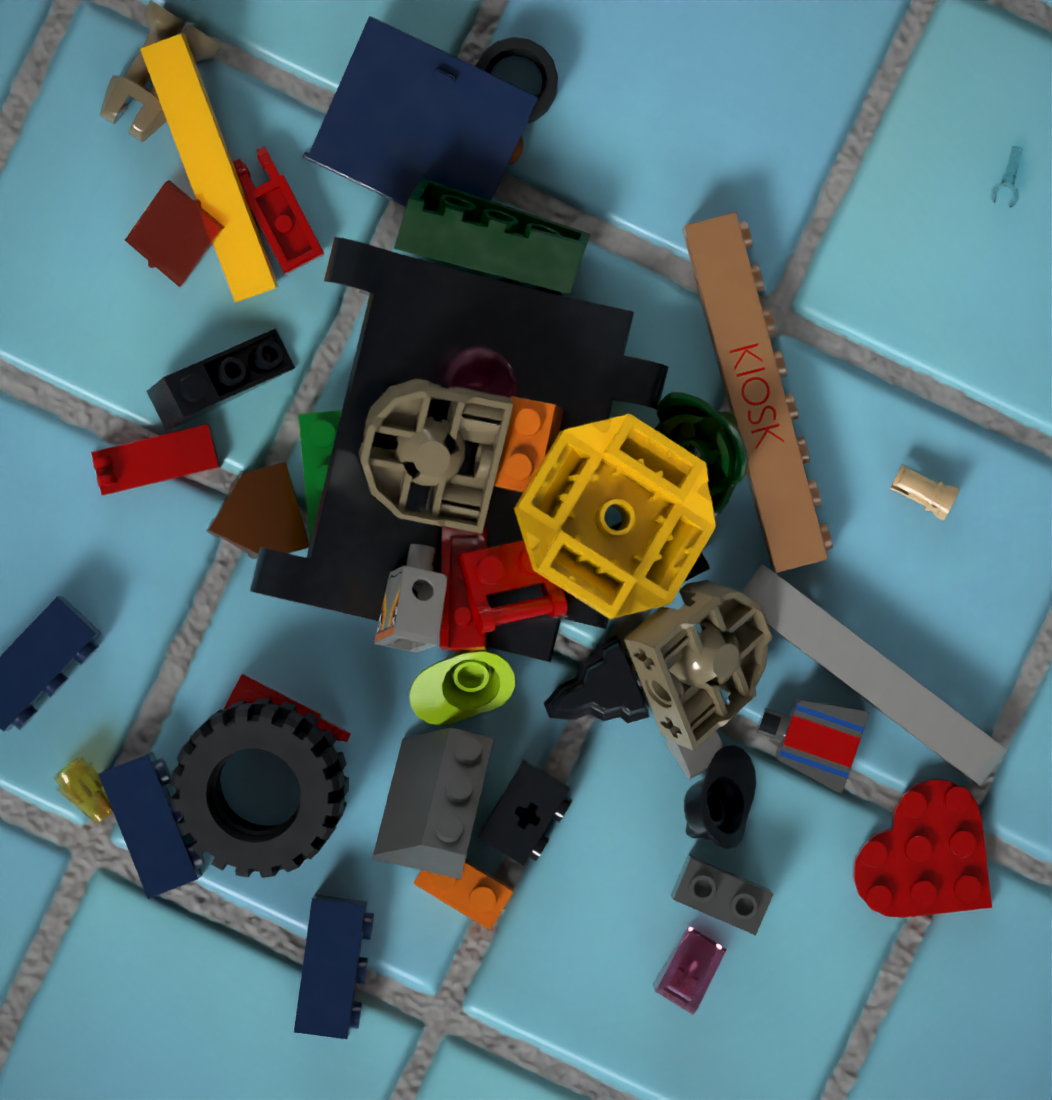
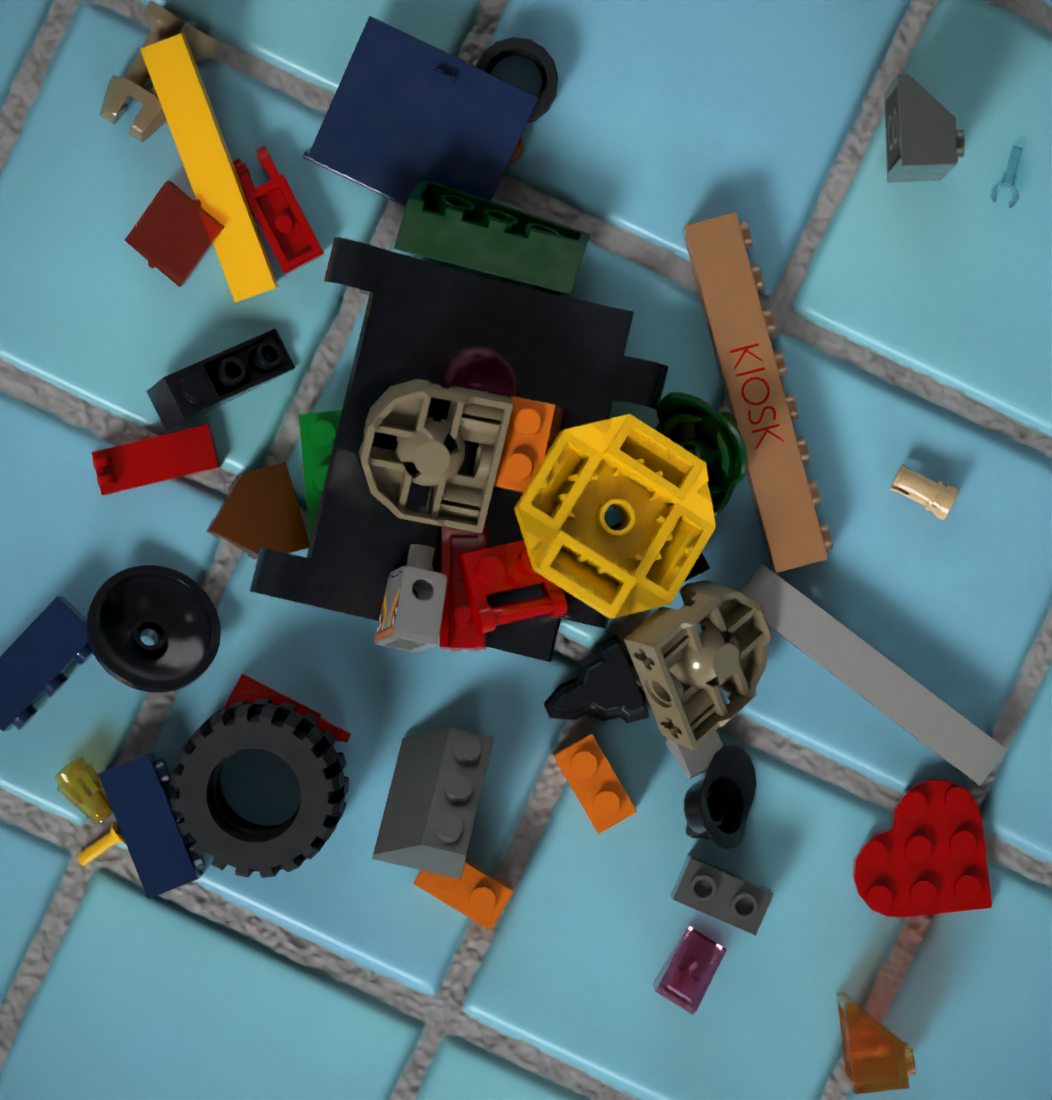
(102, 845): none -> yellow piece
(155, 605): none -> black dish
(333, 967): dark blue brick -> none
(461, 686): lime piece -> none
(502, 826): black brick -> none
(594, 782): none -> orange brick
(816, 739): torso -> none
(871, 1050): none -> clear orange slope
(919, 134): none -> dark grey slope

